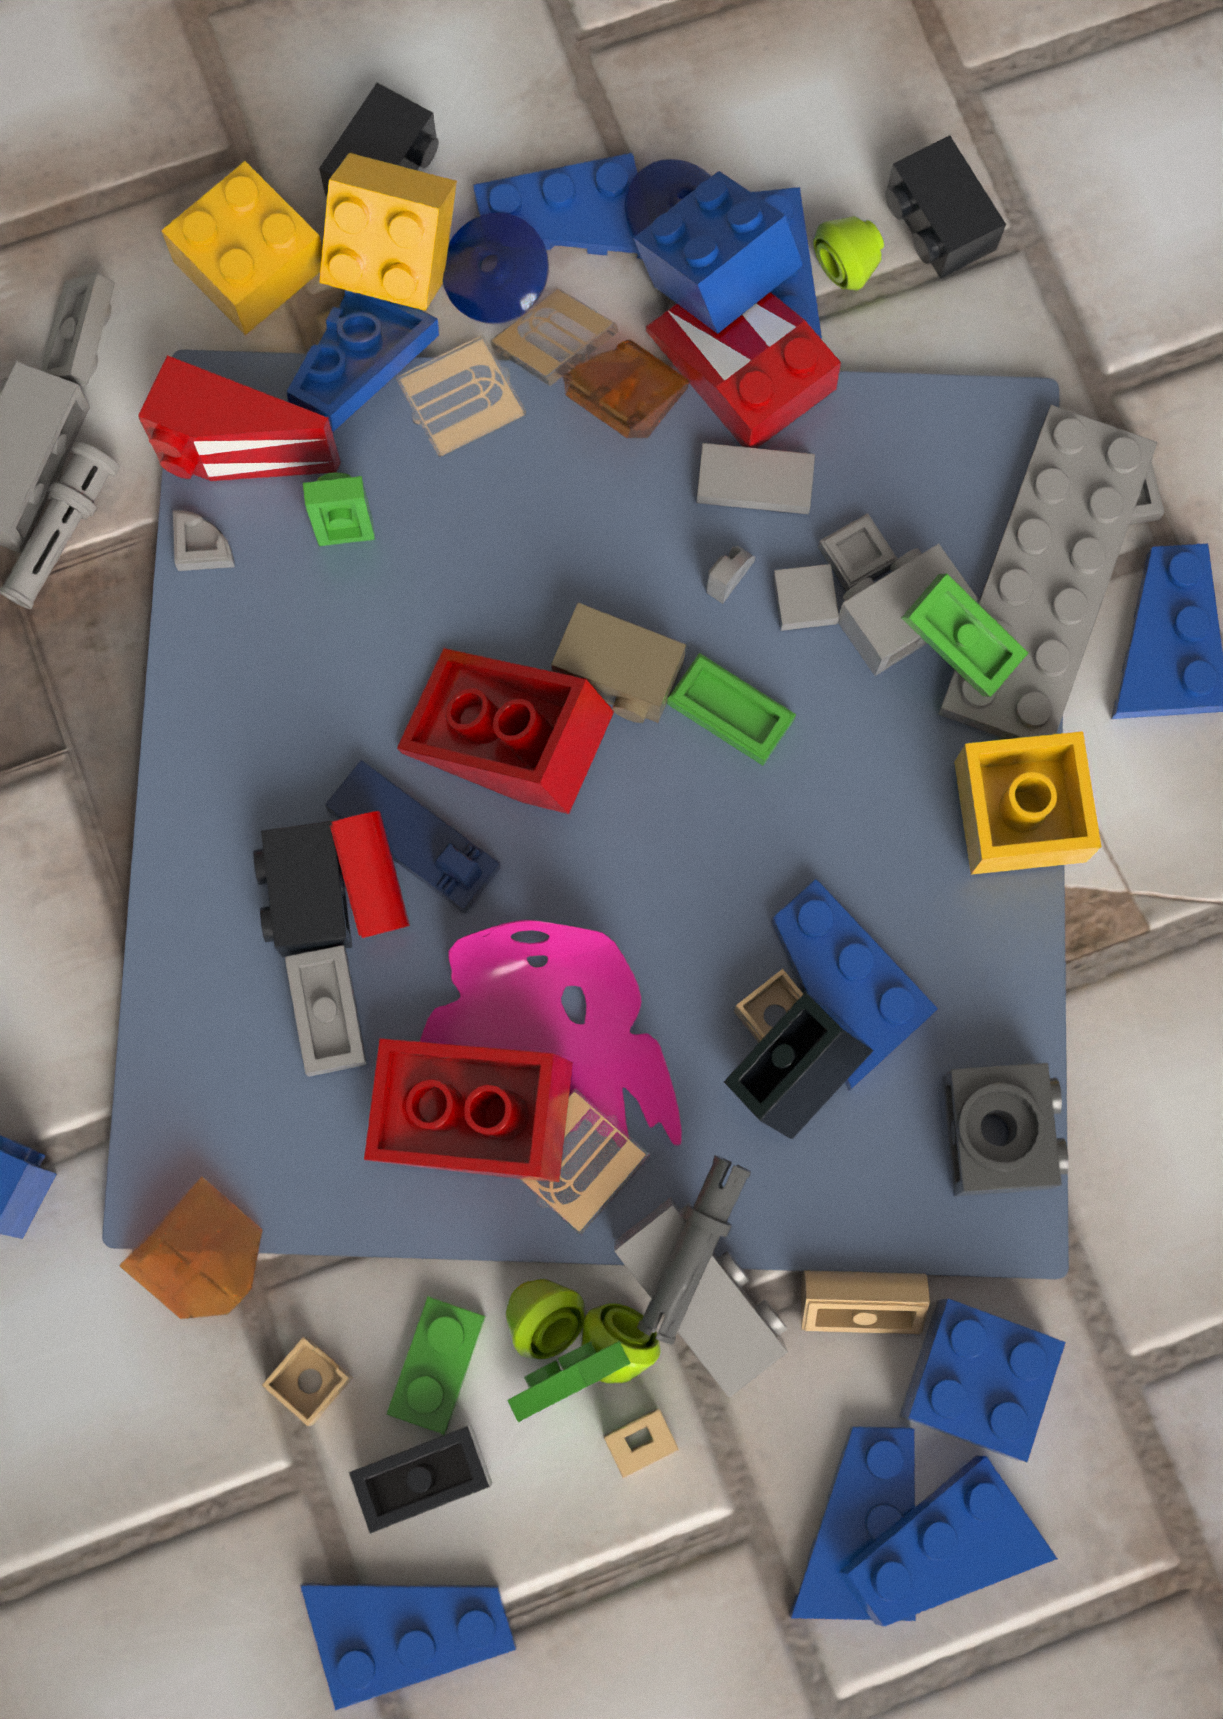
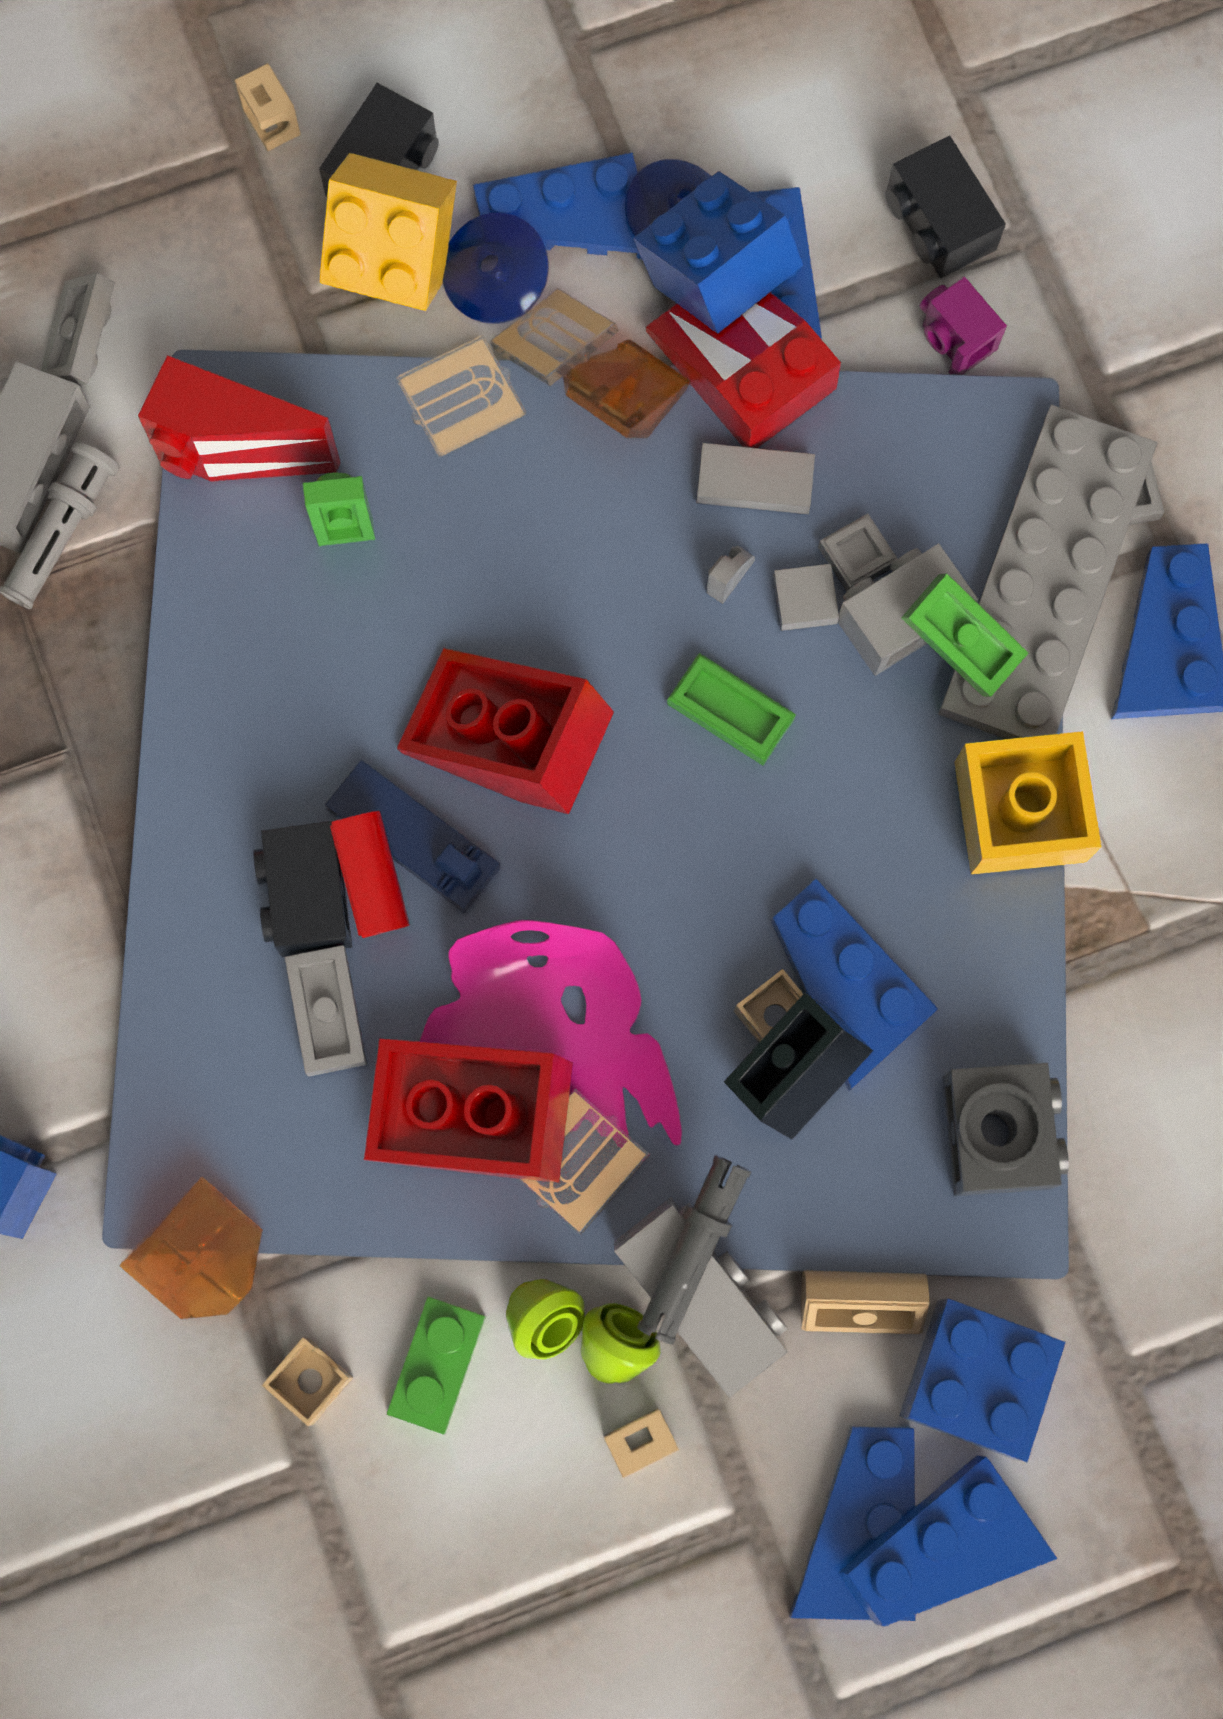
(199, 543): light grey tile -> none
(244, 247): yellow brick -> none
(267, 104): none -> tan piece
(359, 354): blue wing -> none
(402, 1634): blue wing -> none
(420, 1479): black brick -> none
(580, 1370): bright green plate -> none
(621, 661): dark tan brick -> none
(848, 250): lime cone -> none
(961, 325): none -> magenta brick

